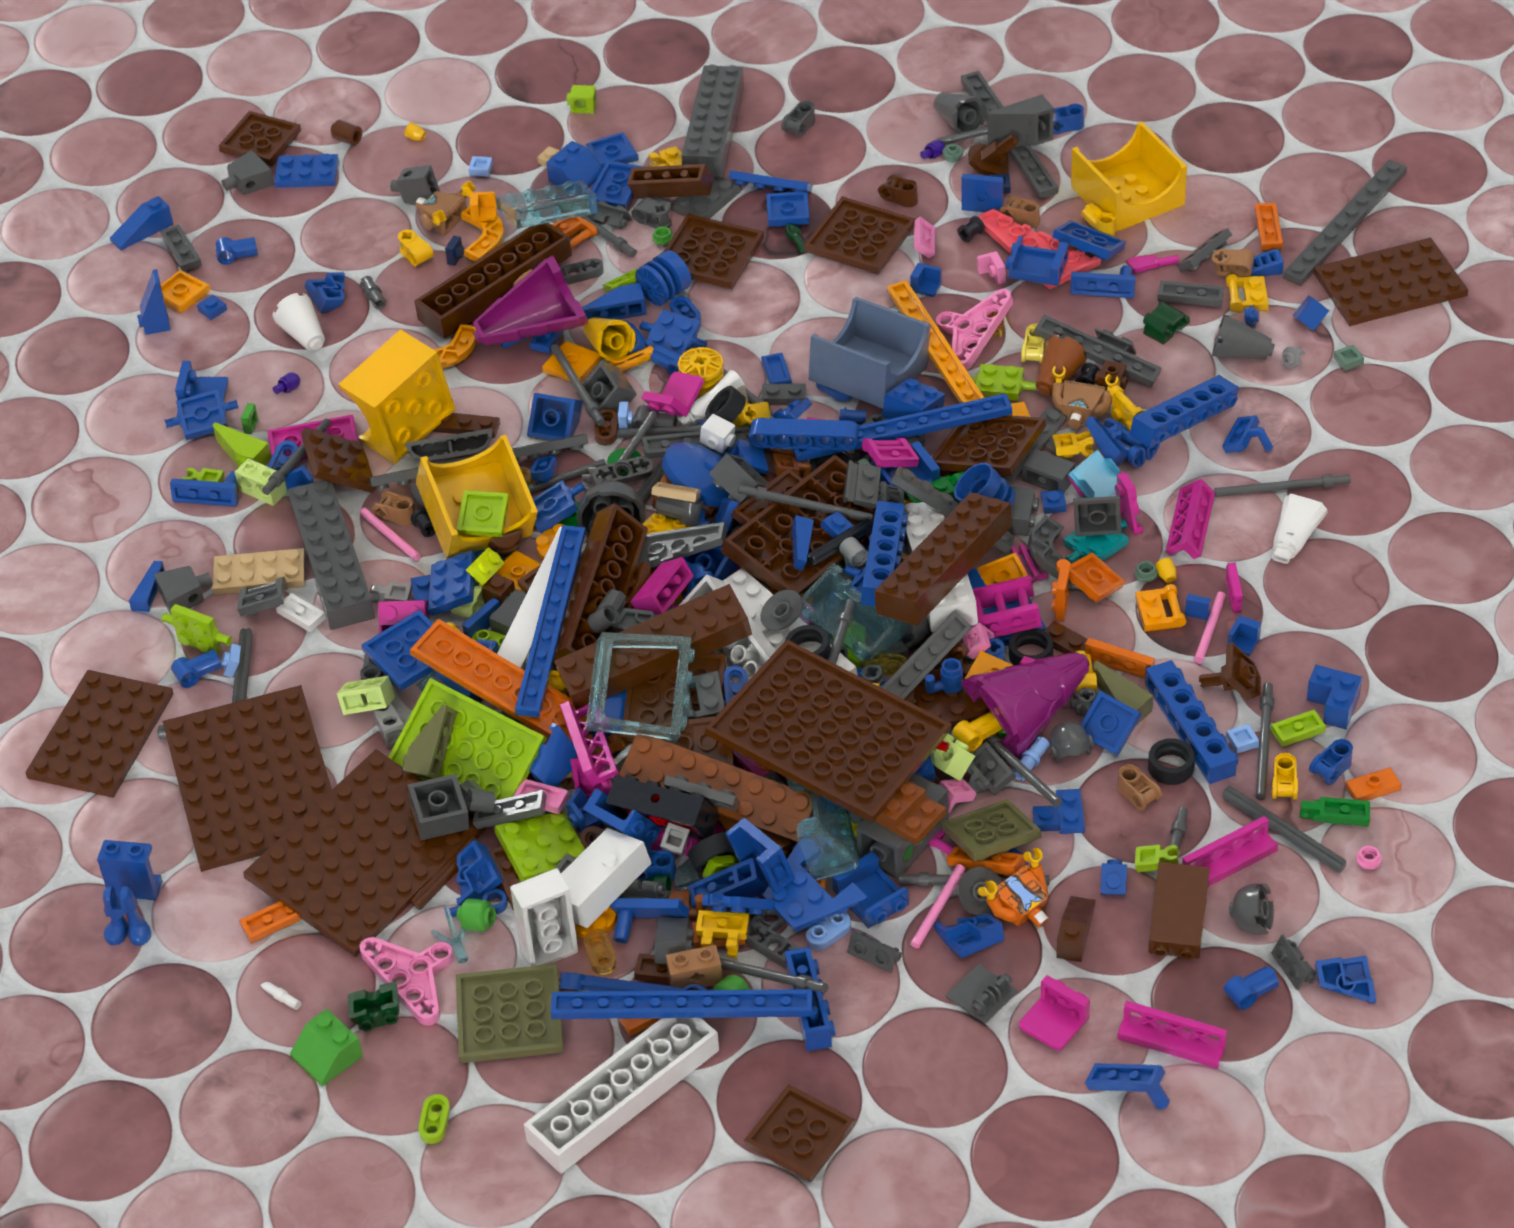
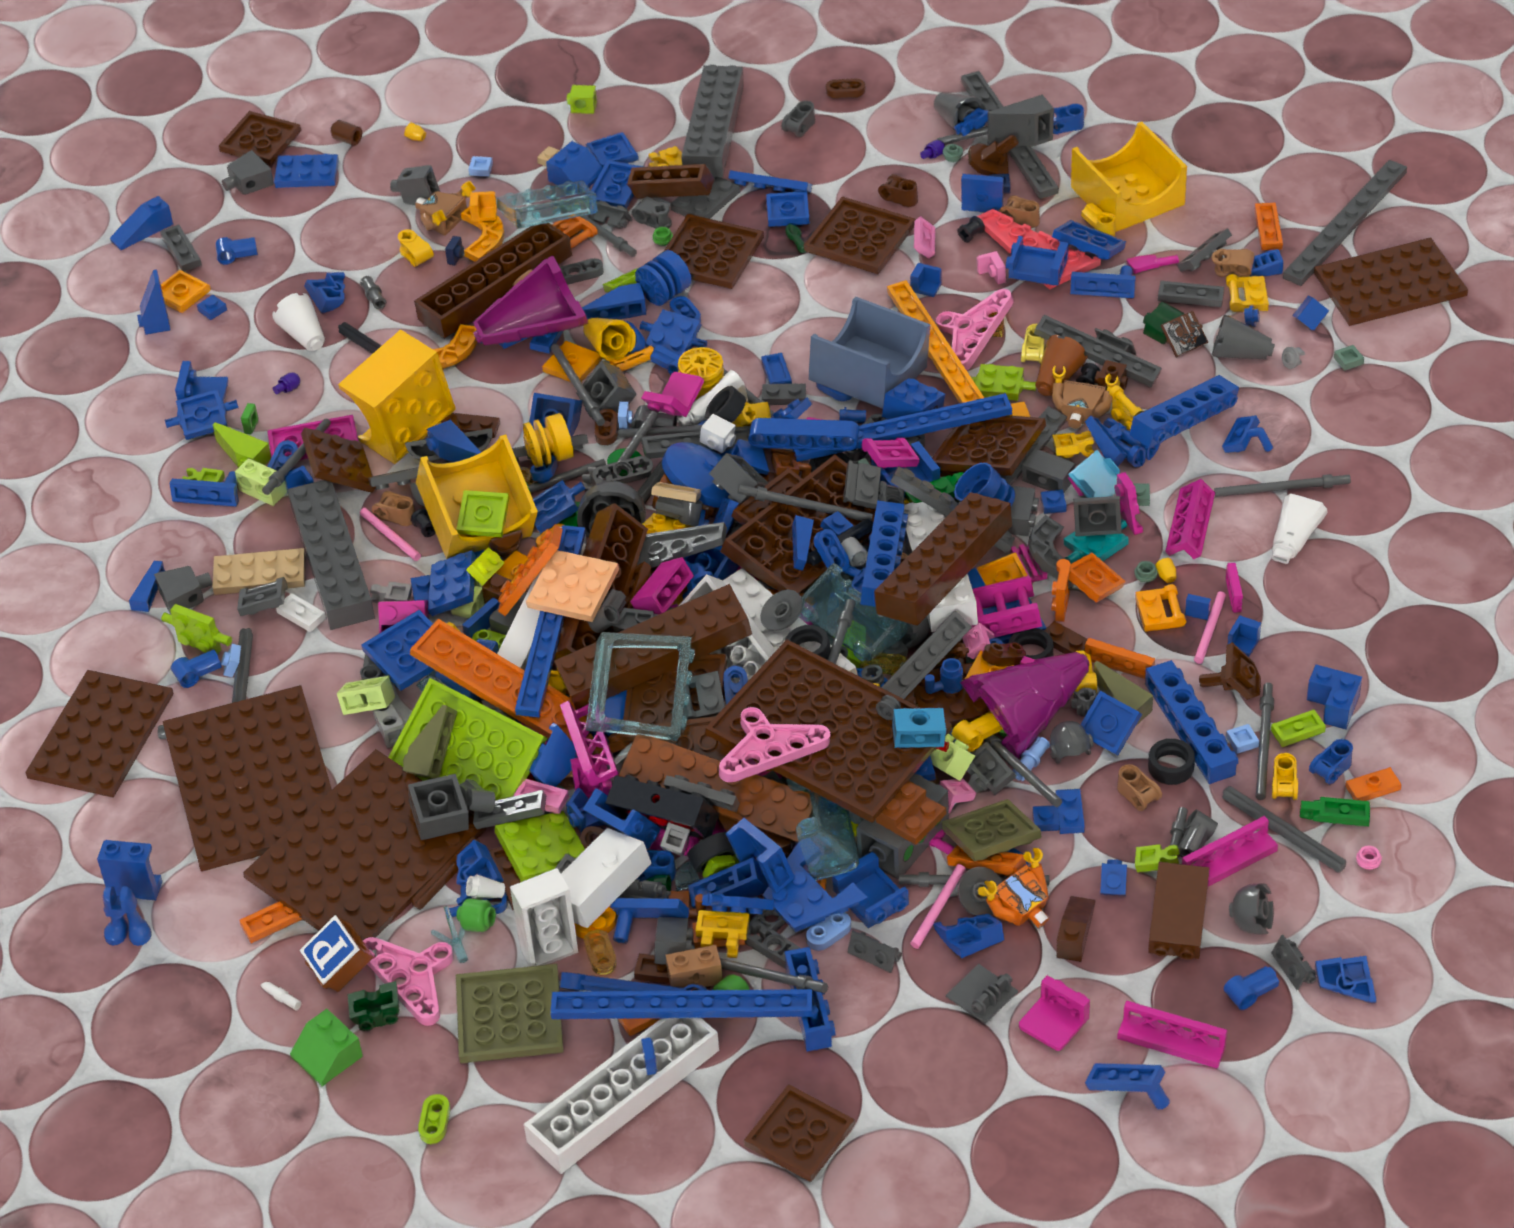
(336, 954): none -> piece
(358, 337): none -> black axle
(450, 442): none -> blue slope
(482, 887): none -> white cone
(528, 572): none -> orange plate
(543, 441): none -> yellow wheel
(572, 585): none -> light nougat plate
(649, 1056): none -> blue tile
(780, 740): none -> bright pink beam
(831, 549): none -> blue plate
(845, 88): none -> reddish brown plate
(886, 707): none -> dark grey bush
(919, 727): none -> dark azure brick
(975, 120): none -> blue plate
(1003, 654): none -> reddish brown plate
(1143, 494): none -> sand green plate
(1184, 333): none -> piece
(1198, 830): none -> dark grey piece

